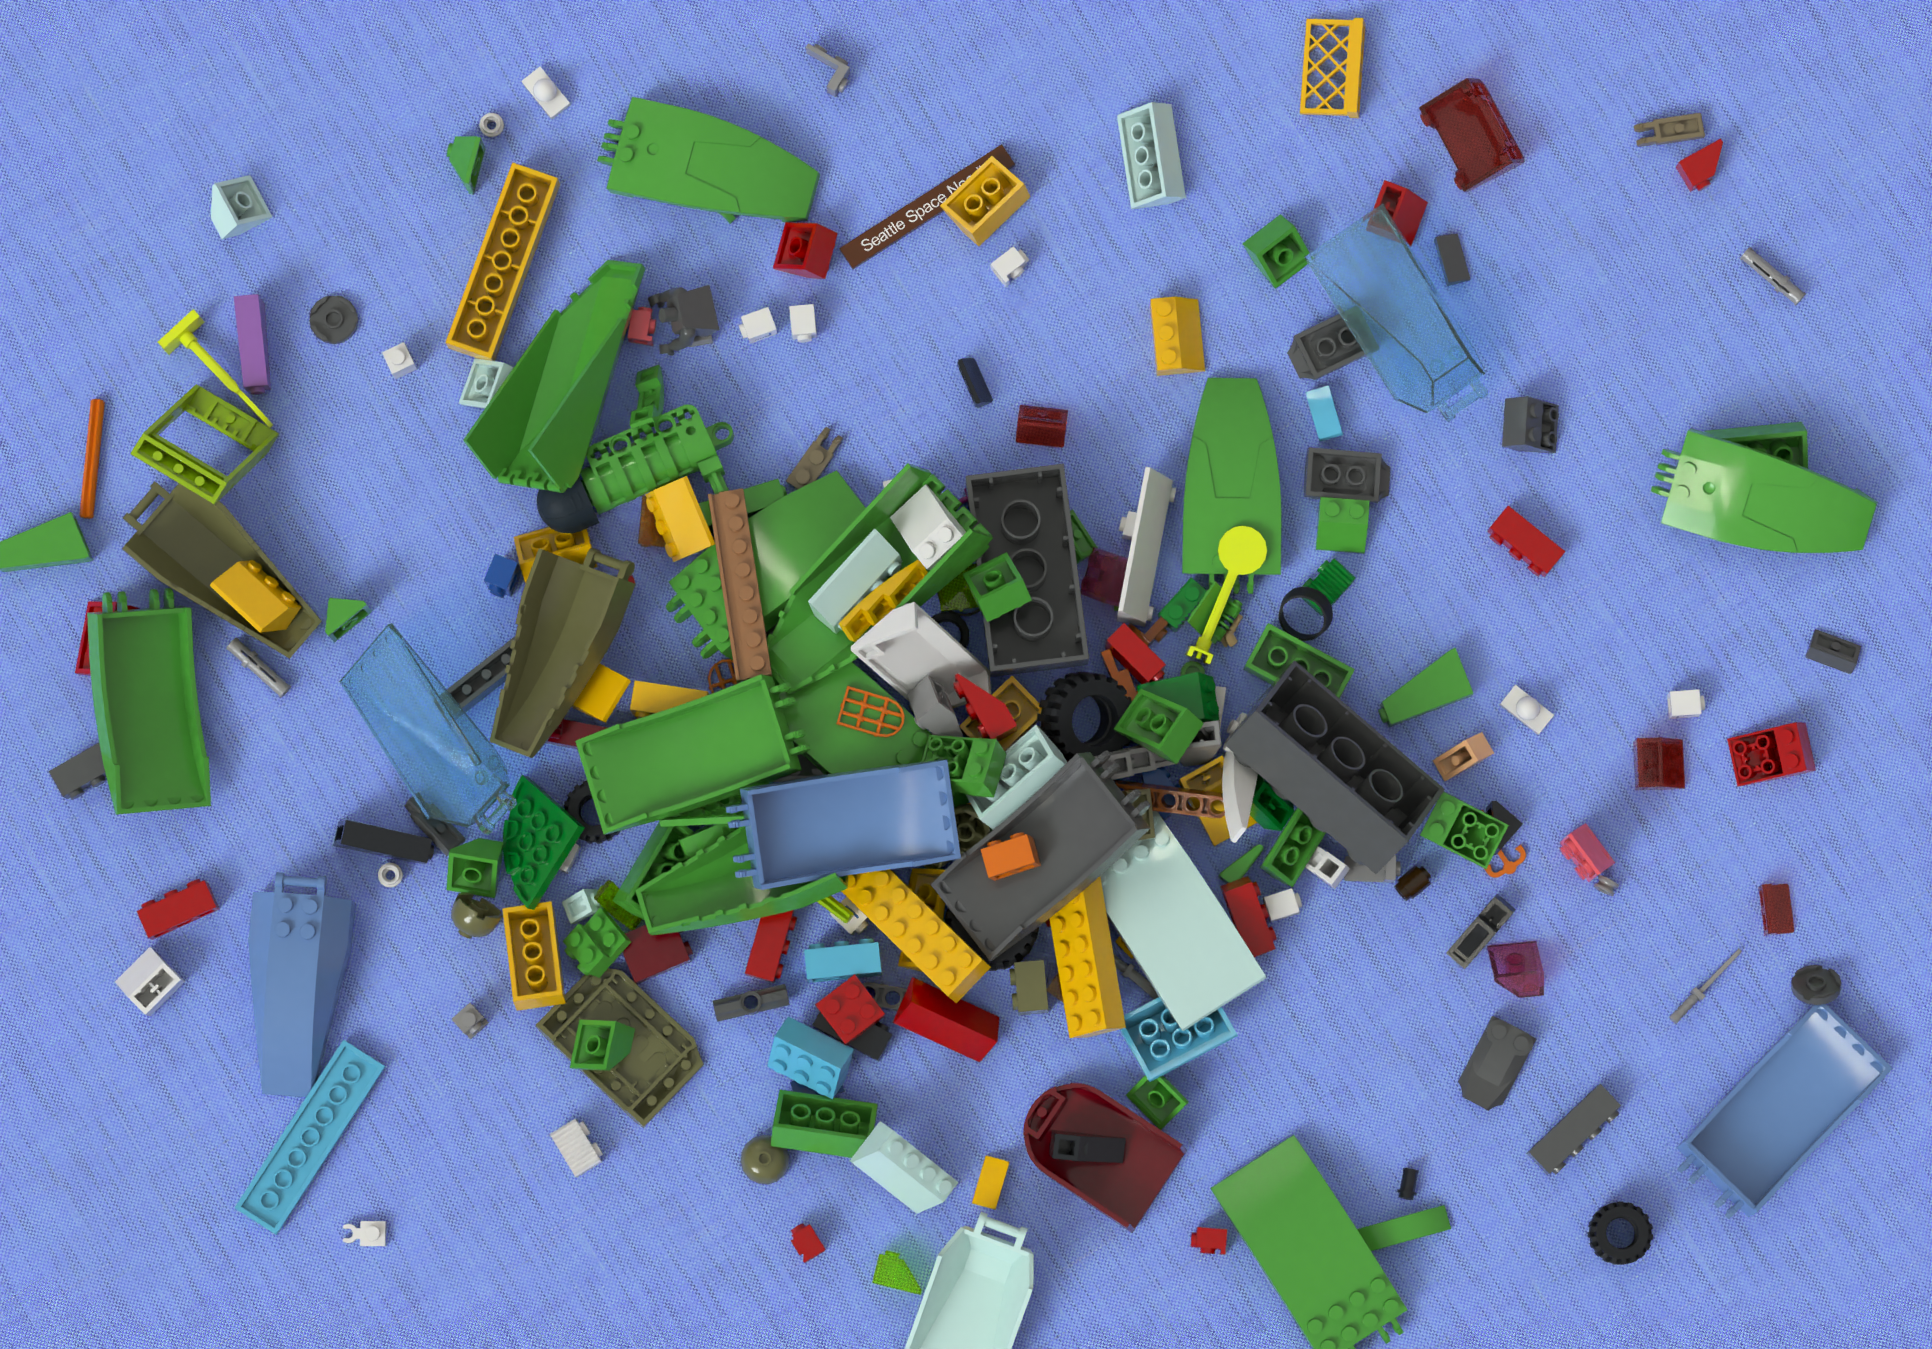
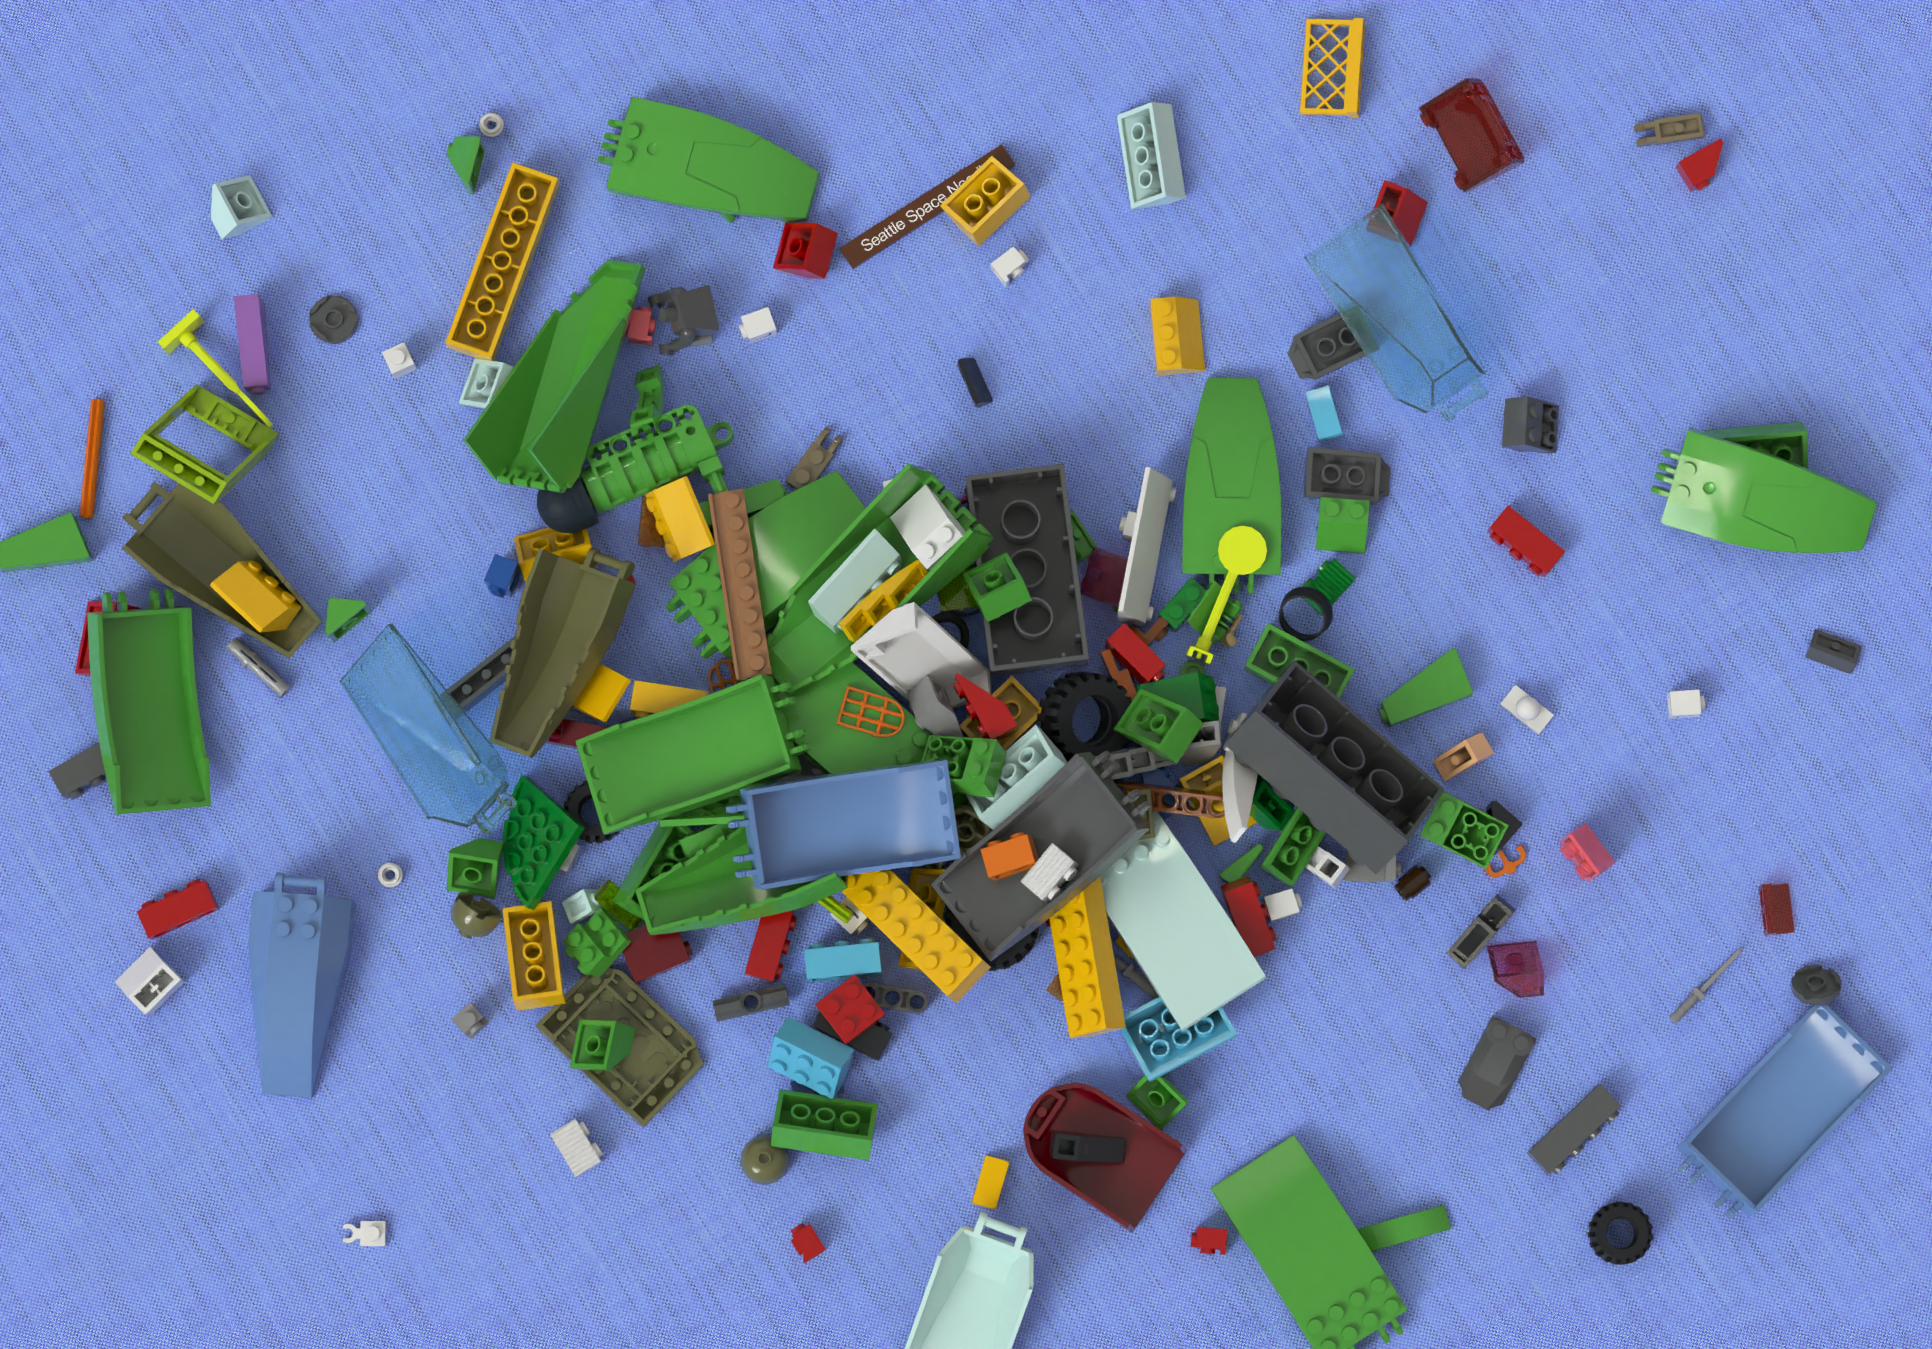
(310, 1137): medium azure plate -> none
(383, 842): black slope -> none
(443, 834): dark grey hinge -> none
(545, 93): white tile -> none
(803, 322): white brick -> none
(839, 80): light grey bracket -> none
(895, 1273): clear neon green slope -> none
(903, 1169): light aqua slope -> none
(948, 1023): red slope -> none
(1030, 987): olive brick -> none
(1041, 426): clear red panel -> none
(1050, 873): none -> white brick
(1277, 250): bright green slope -> none
(1408, 1184): black pin -> none
(1451, 259): dark grey slope -> none
(1606, 885): light grey bush -> none
(1658, 764): clear red slope -> none
(1771, 754): red slope -> none
(1773, 276): light grey pin -> none

